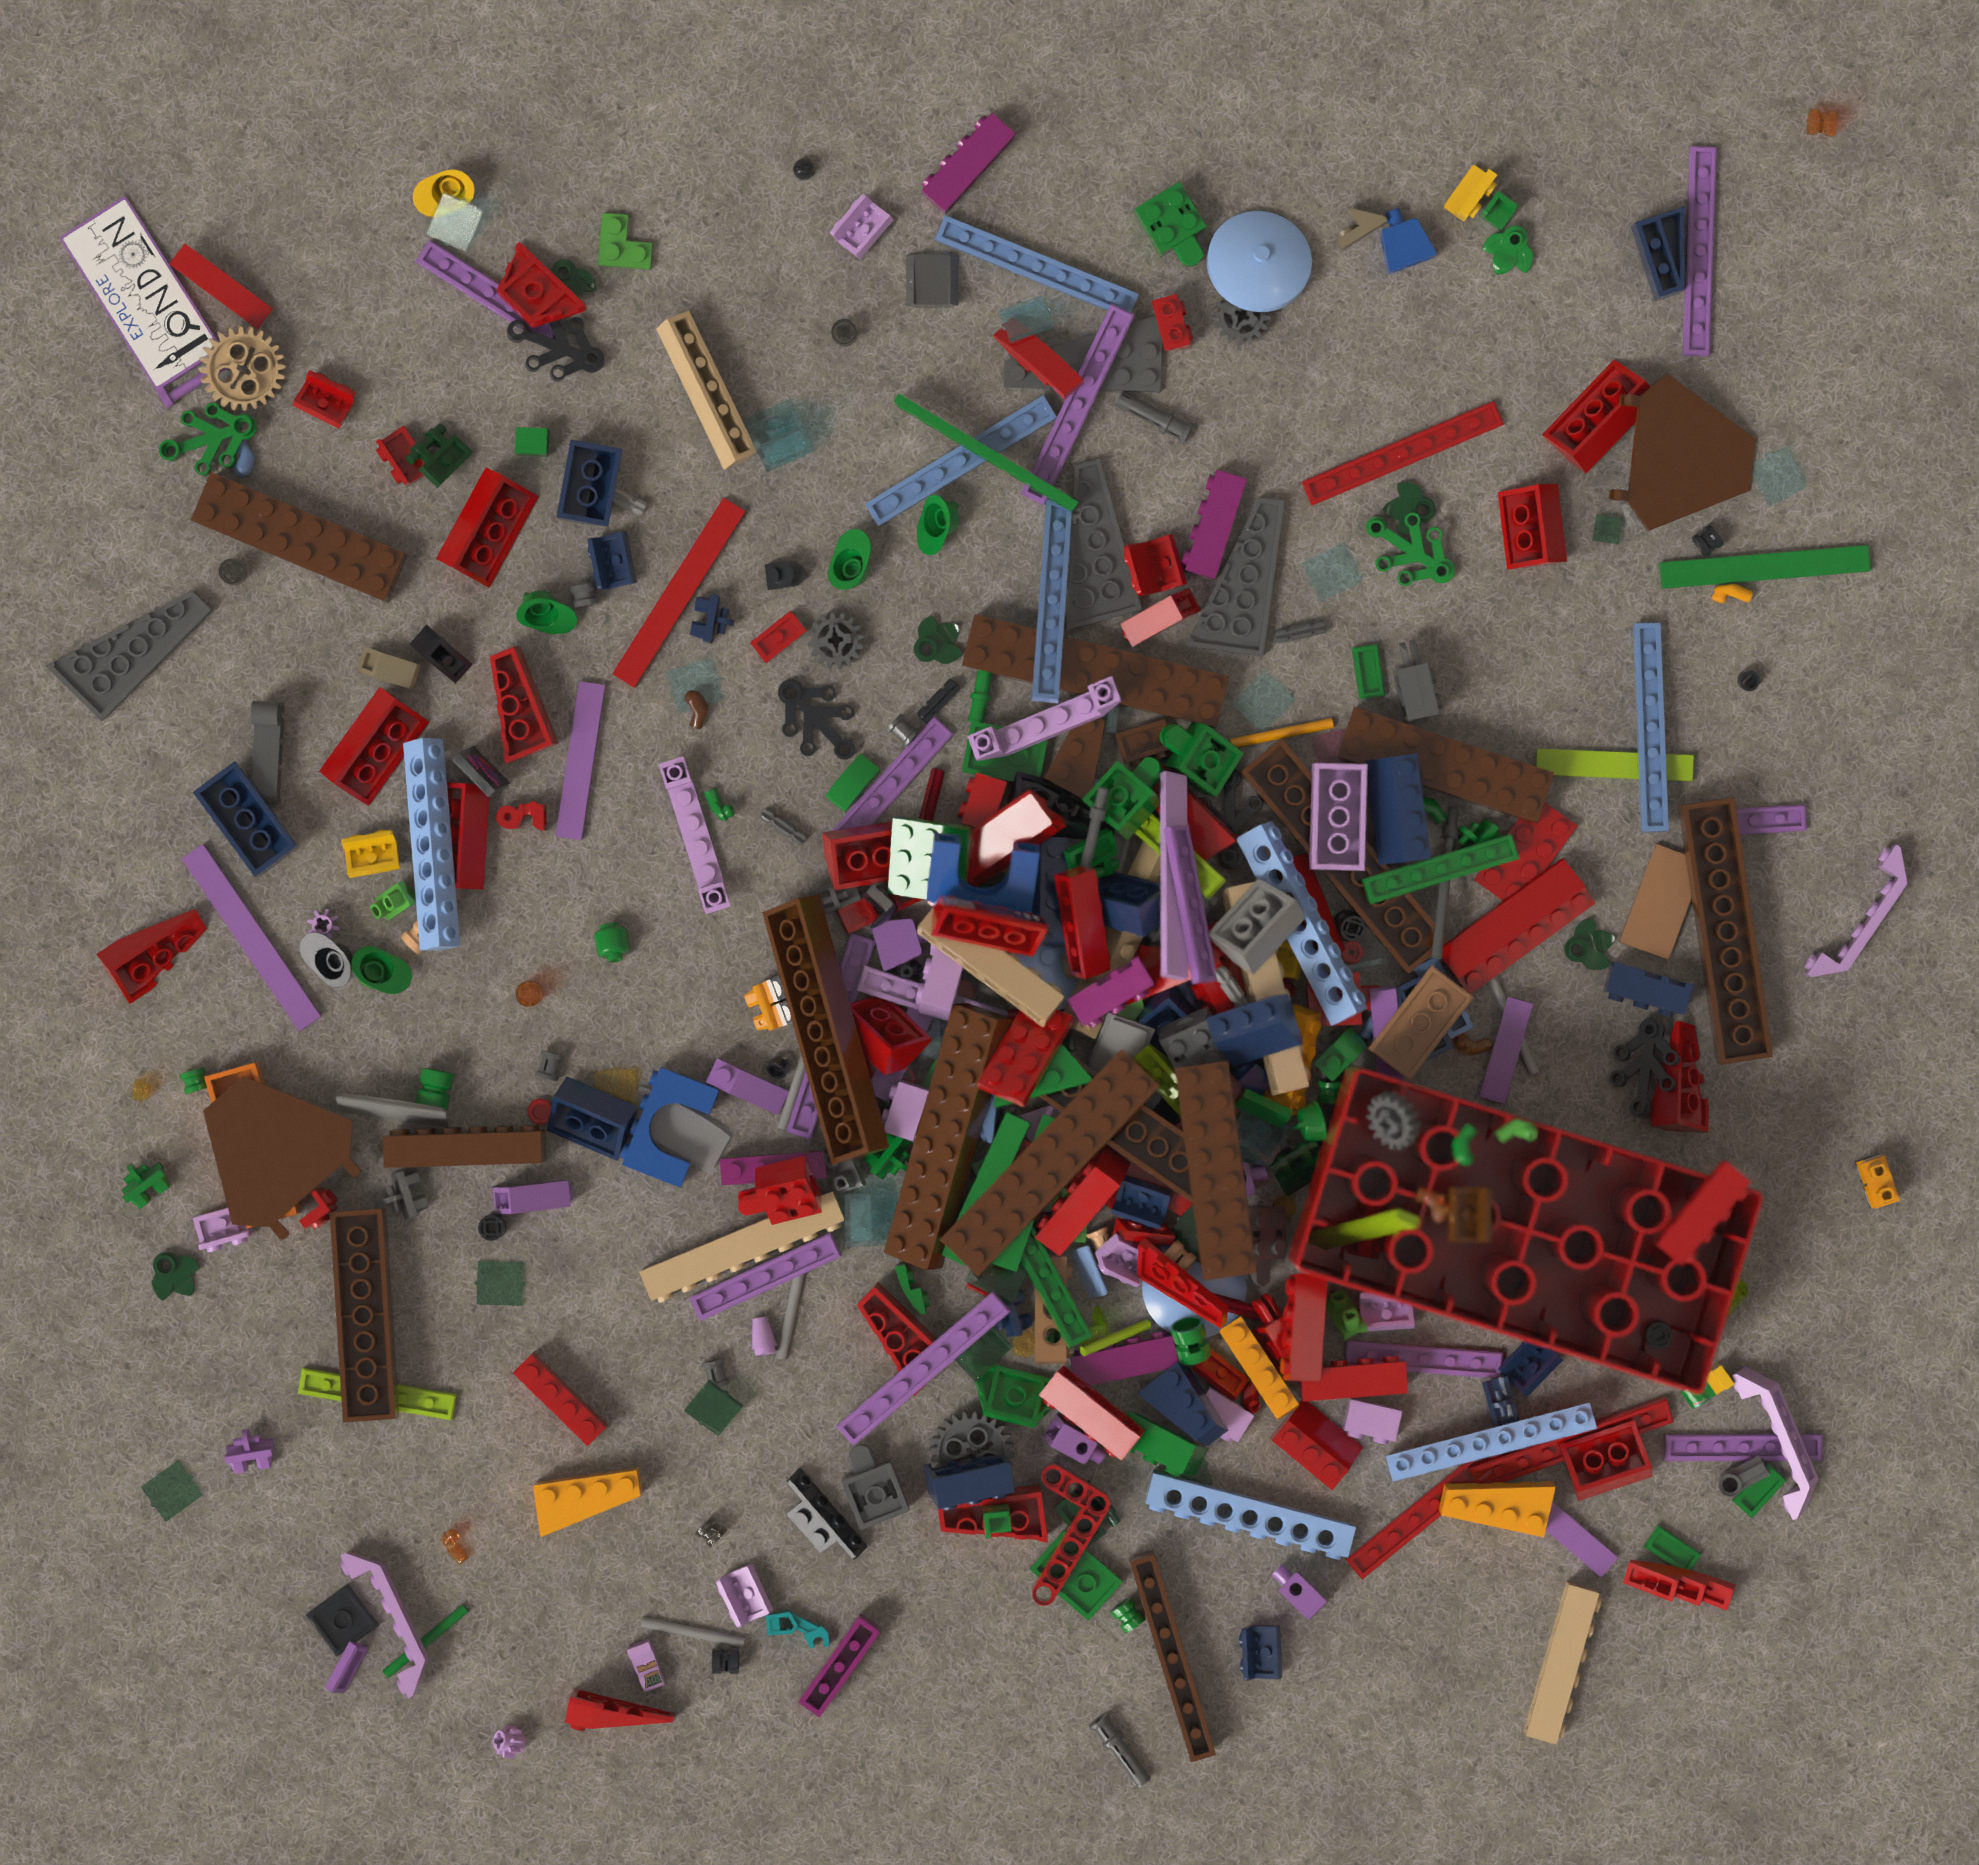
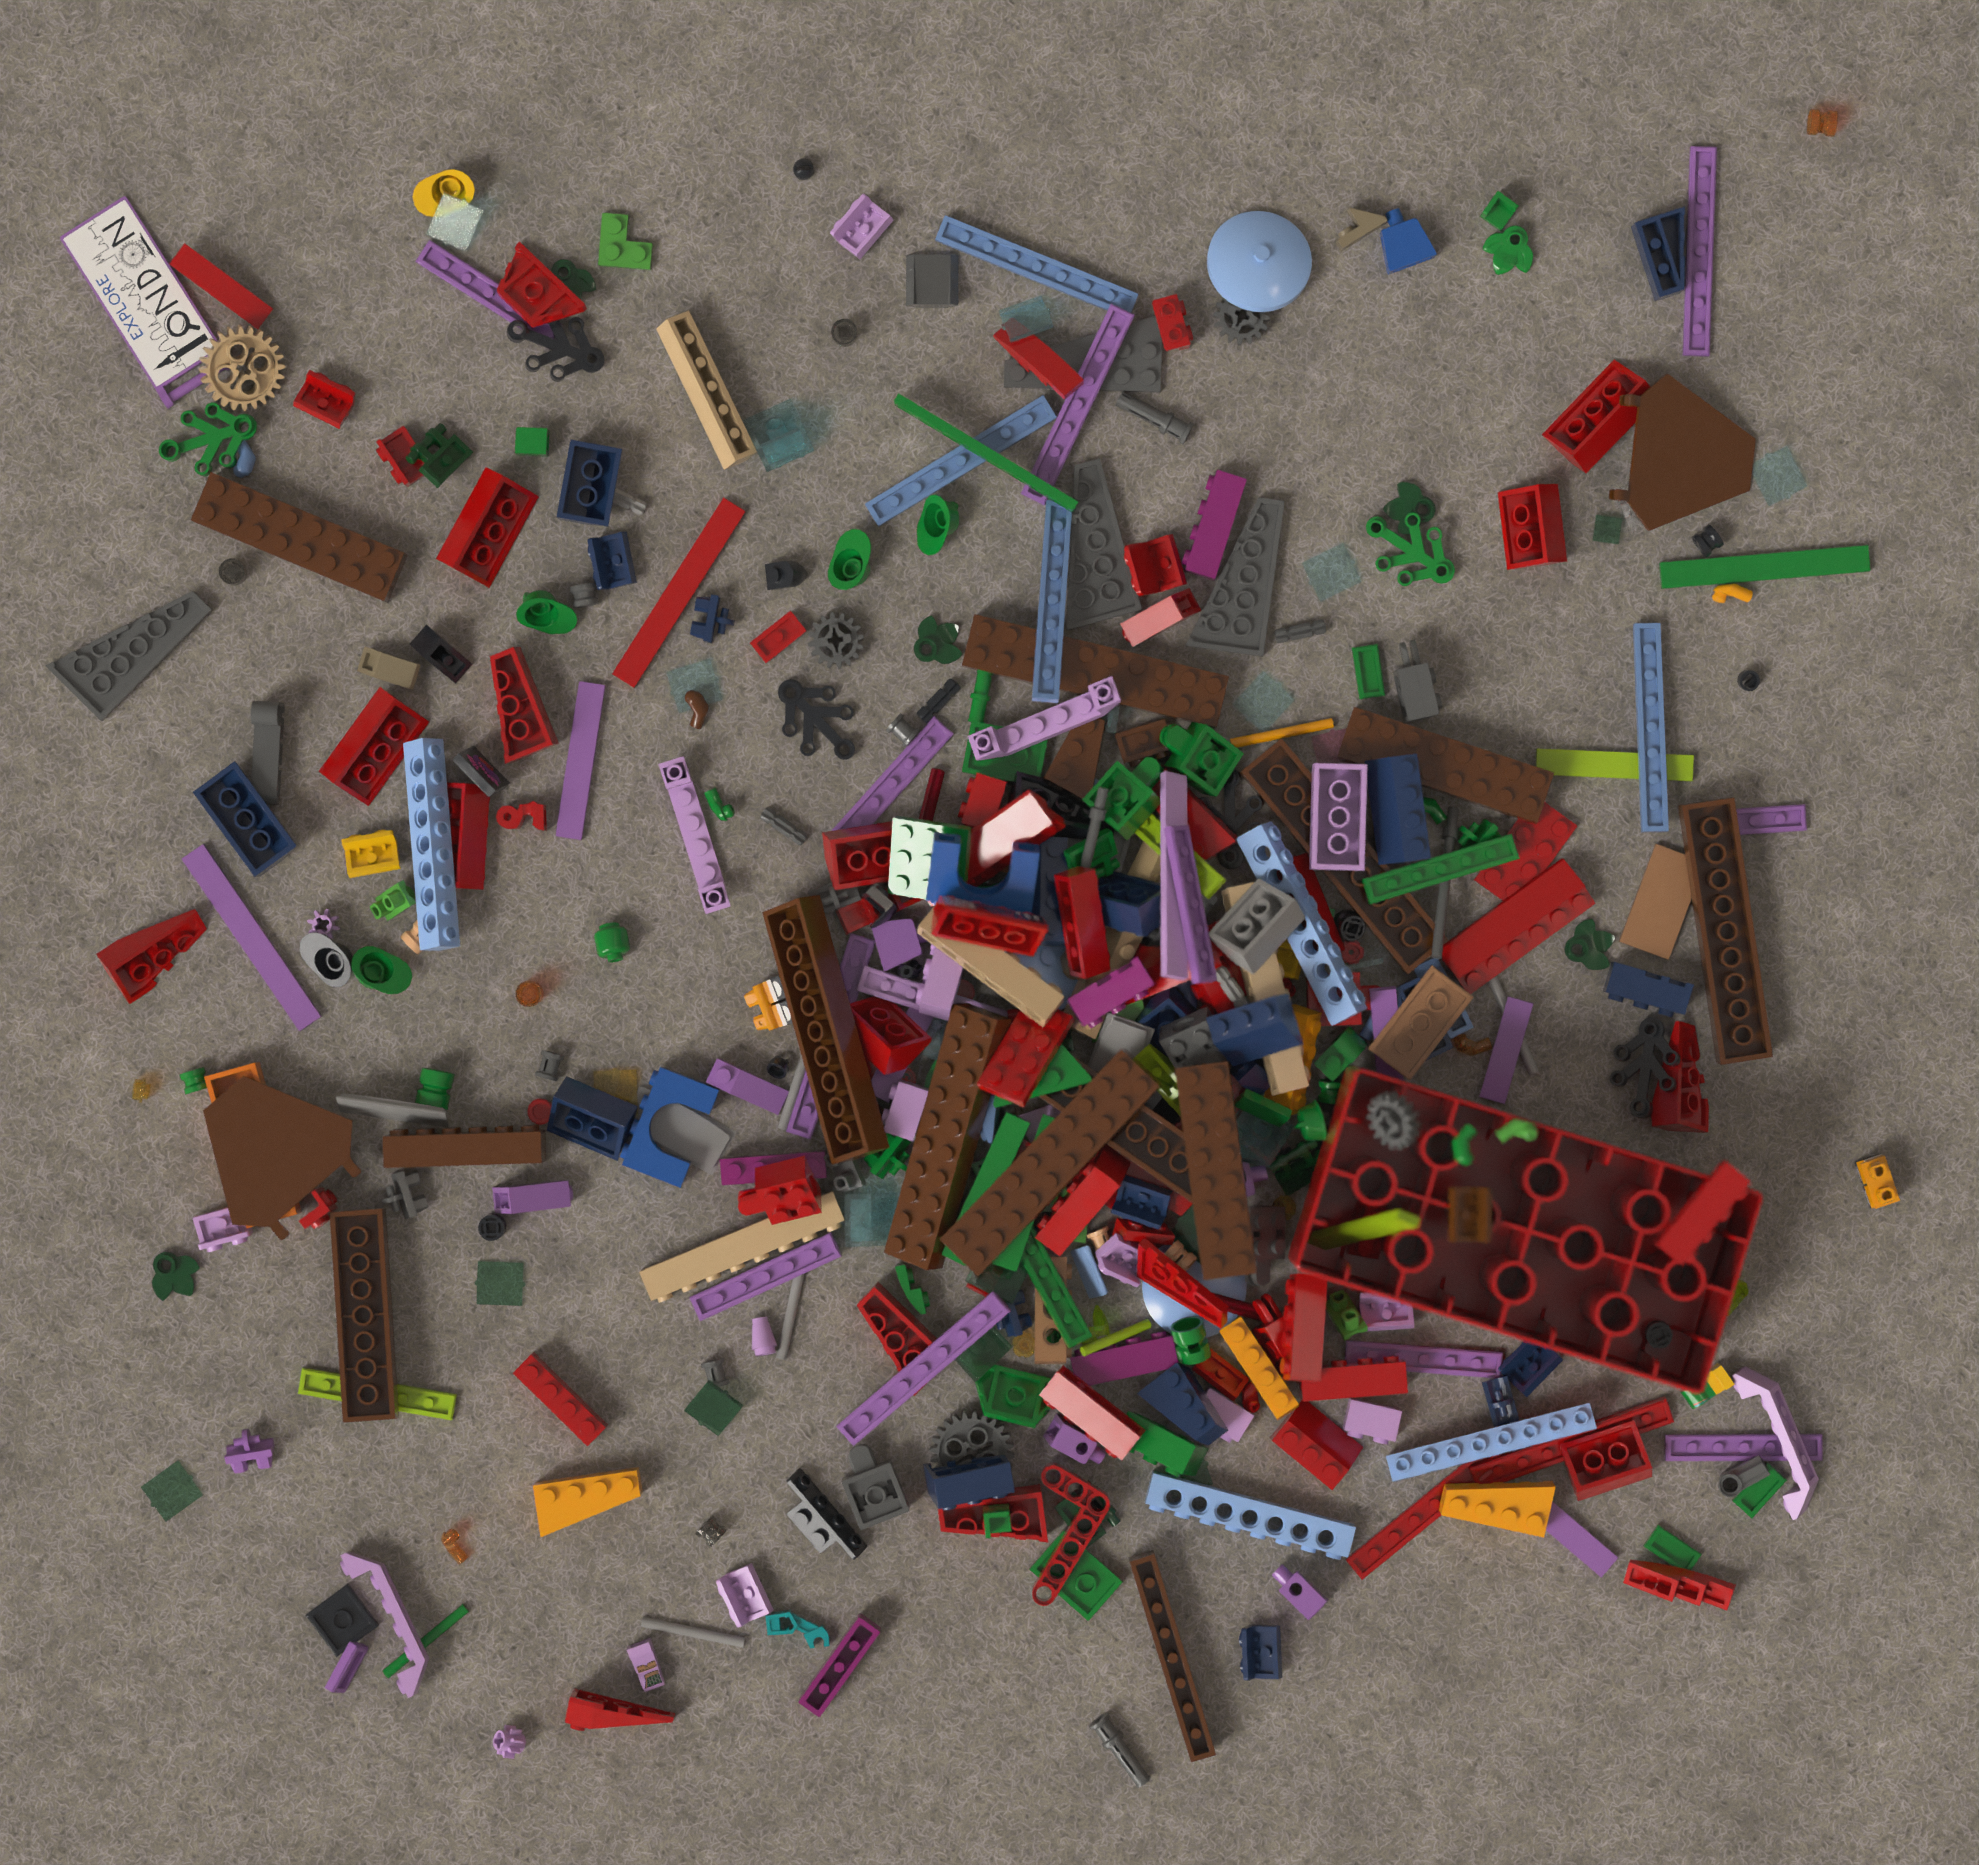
(140, 1180): green hips -> none
(725, 1661): black wheel -> none
(852, 783): green slope -> none
(968, 163): magenta brick -> none
(1127, 1614): green wheel -> none
(1174, 223): green brick -> none
(1402, 453): red tile -> none
(1436, 1202): clear orange arm -> none
(1469, 191): yellow bracket -> none
(1562, 1663): tan brick -> none
(1891, 863): lavender slope -> none

